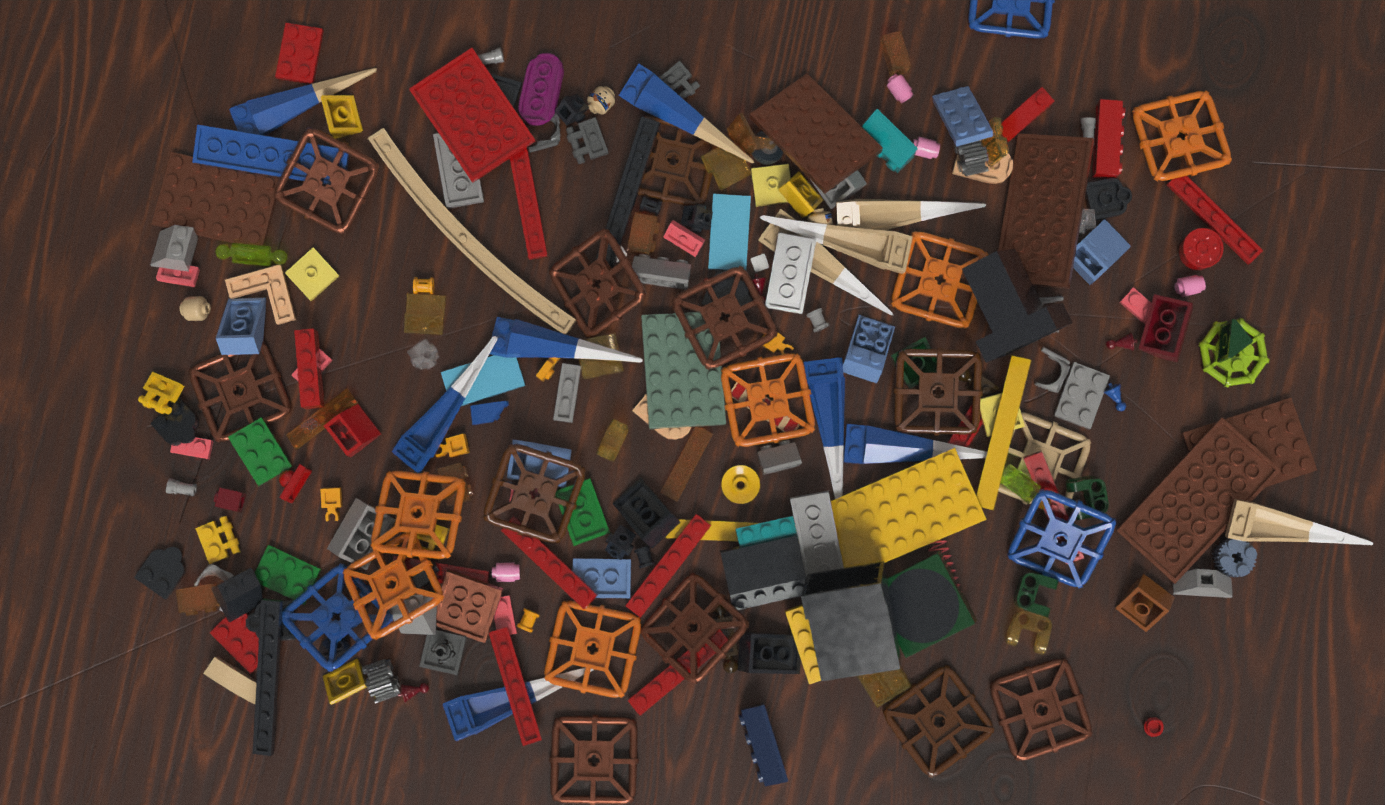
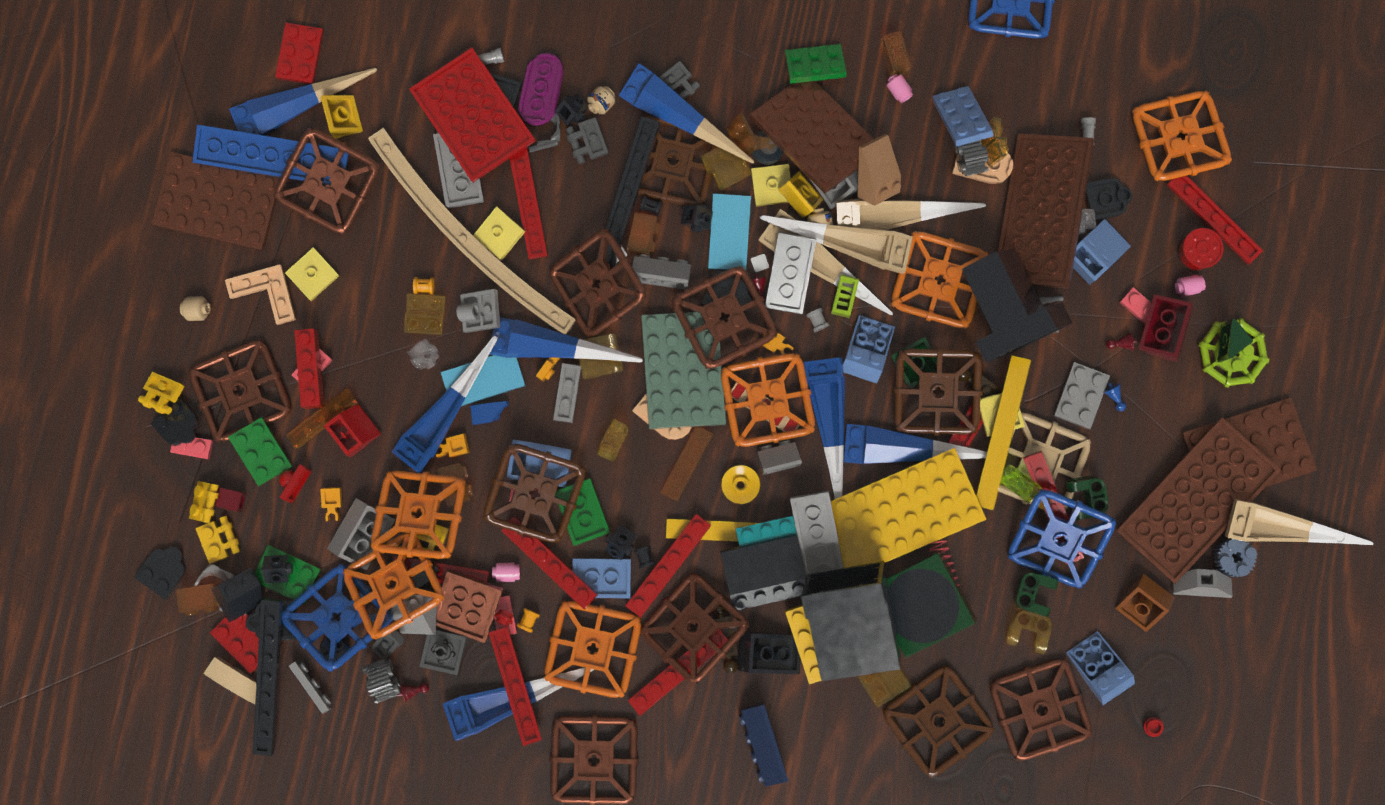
(175, 248): light grey slope -> none
(176, 487): light grey pin -> none
(178, 277): coral plate -> none
(203, 501): none -> yellow plate
(242, 326): medium blue slope -> none
(251, 254): clear neon green plate -> none
(276, 569): none -> black brick
(311, 686): none -> light grey plate
(345, 681): yellow slope -> none
(387, 645): none -> dark grey slope
(479, 311): none -> light grey plate
(499, 233): none -> light yellow plate
(503, 617): none -> red plate
(646, 513): black slope -> none
(684, 238): coral plate -> none
(815, 63): none -> green plate
(840, 312): none -> lime slope
(878, 171): none -> medium nougat slope
(897, 148): teal slope -> none
(926, 147): bright pink brick -> none
(1026, 113): red slope -> none
(1056, 386): light grey helmet -> none
(1101, 668): none -> medium blue slope
(1108, 139): red brick -> none

